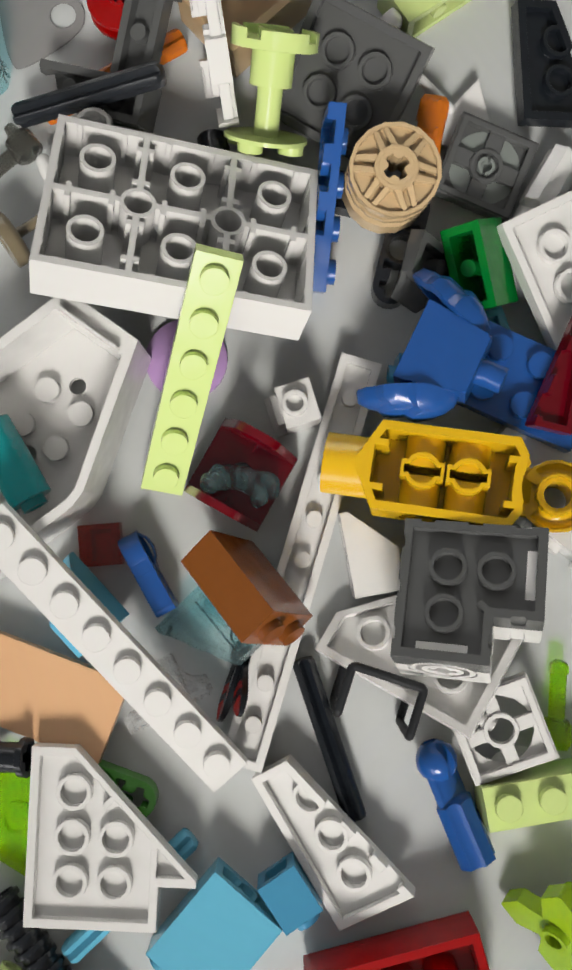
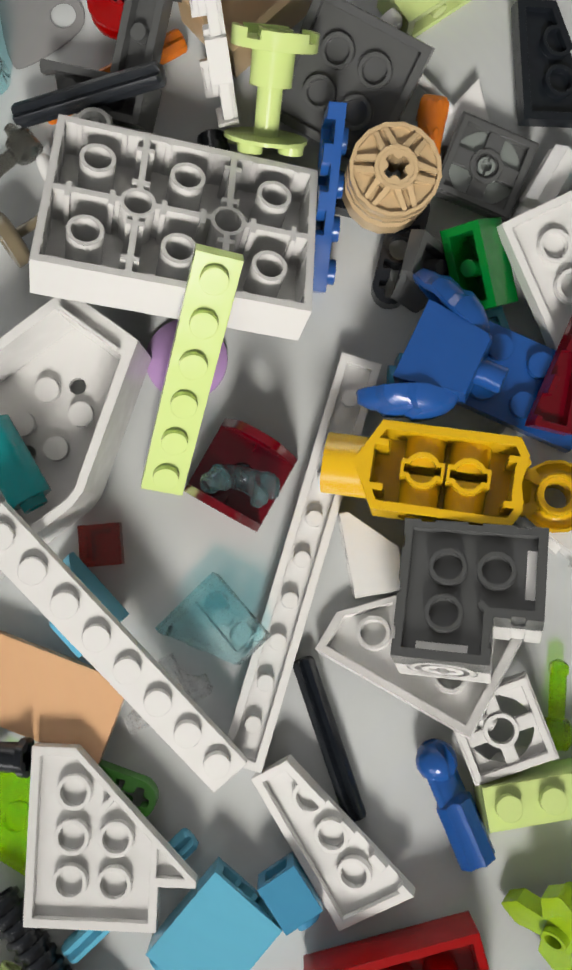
(147, 573): blue piece -> none
(234, 690): black piece -> none
(246, 590): dark orange brick -> none
(293, 408): white window -> none
(343, 683): black piece -> none

